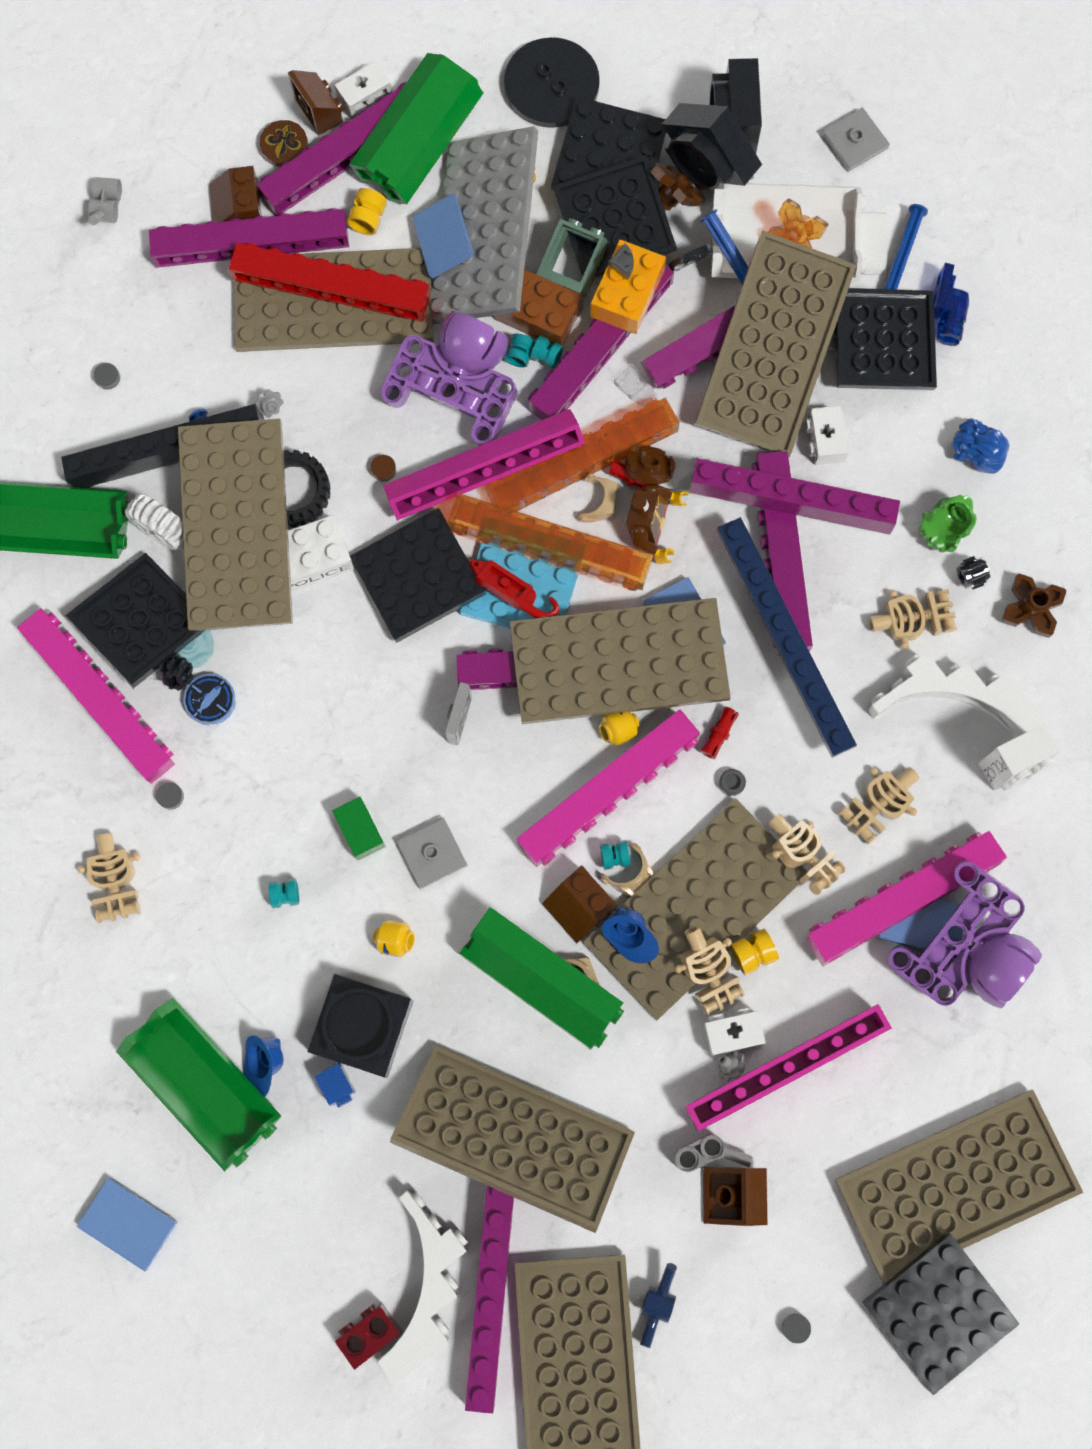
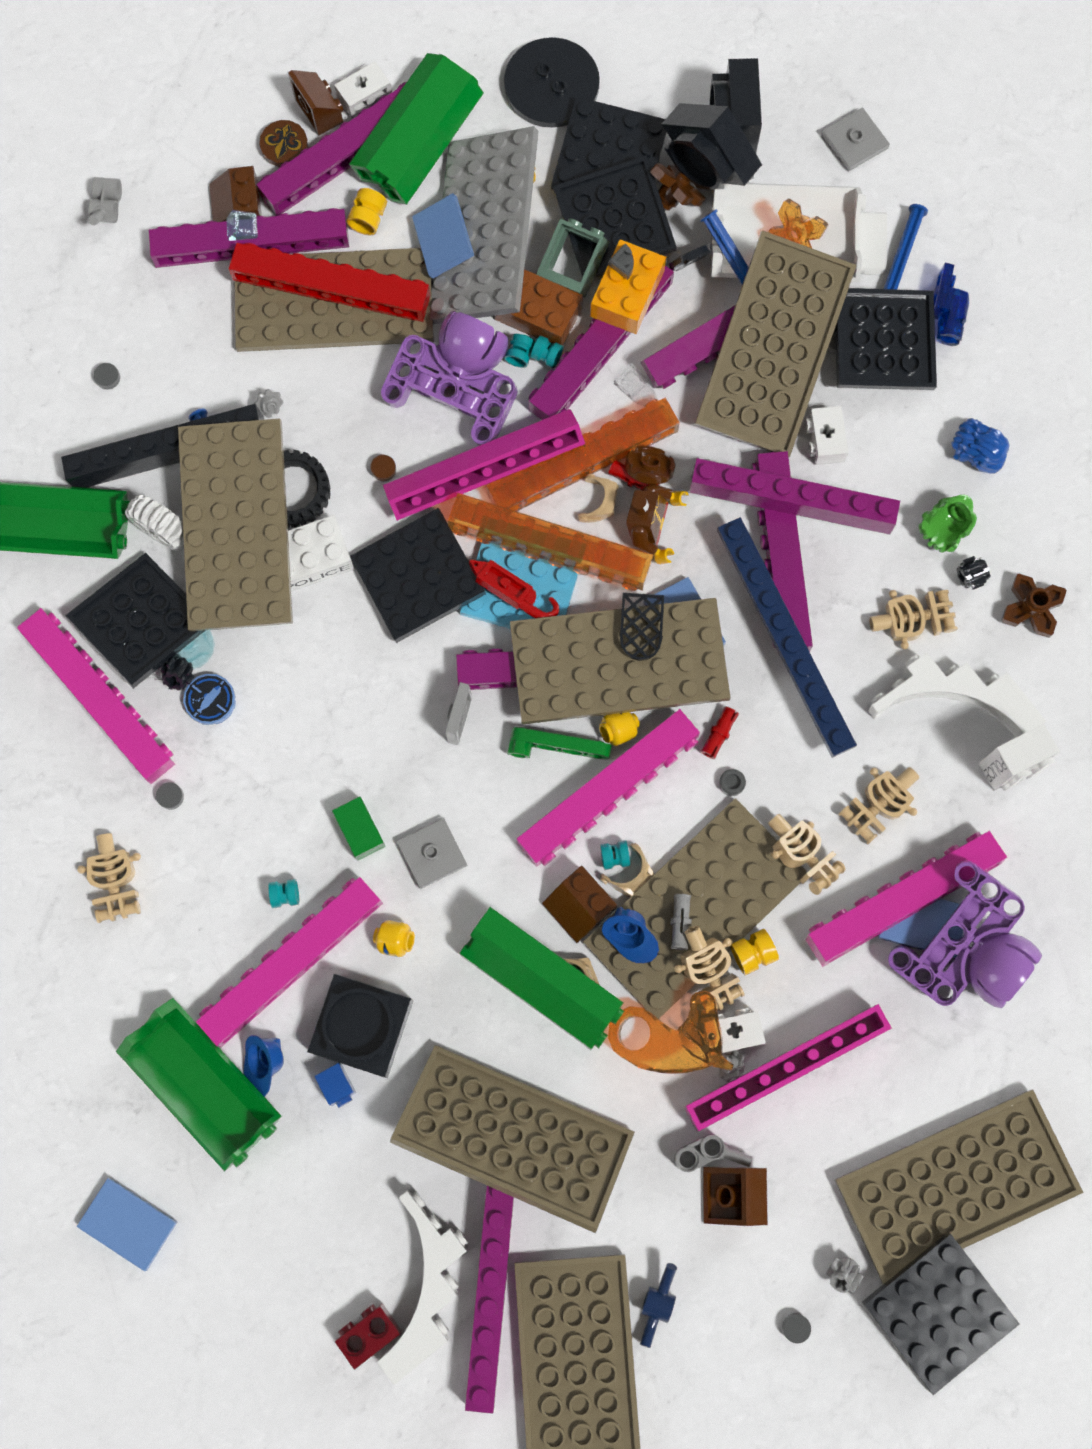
(241, 225): none -> clear light blue slope
(289, 962): none -> dark pink brick
(524, 739): none -> green beam
(641, 632): none -> black window
(671, 1051): none -> clear orange animal
(681, 903): none -> light grey pin
(844, 1275): none -> light grey gear

